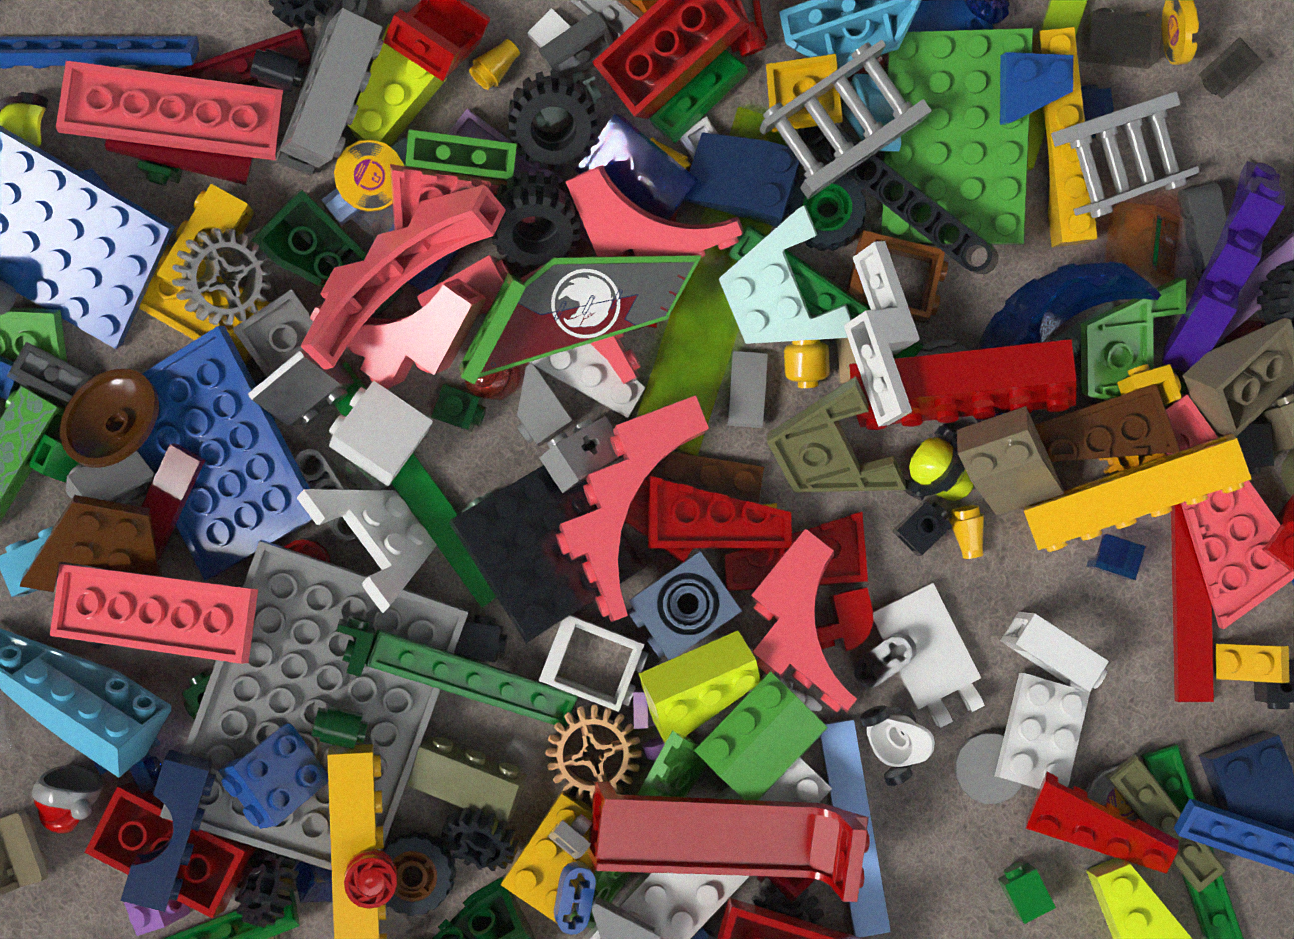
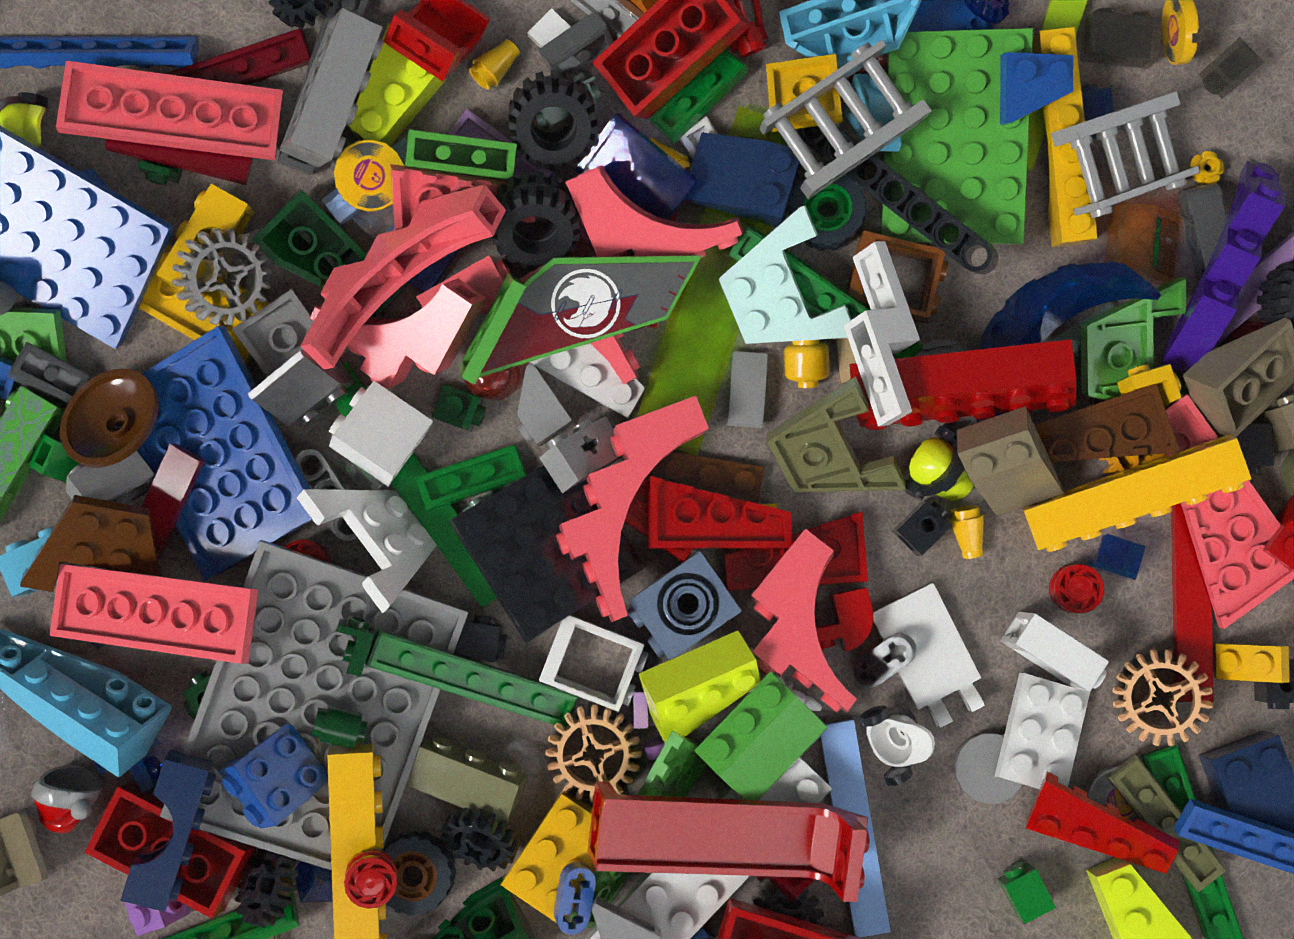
(277, 69): black brick -> none
(470, 477): none -> green tile
(570, 837): light grey tile -> none
(1076, 588): none -> red wheel
(1178, 689): none -> light nougat gear
(1216, 167): none -> yellow plate

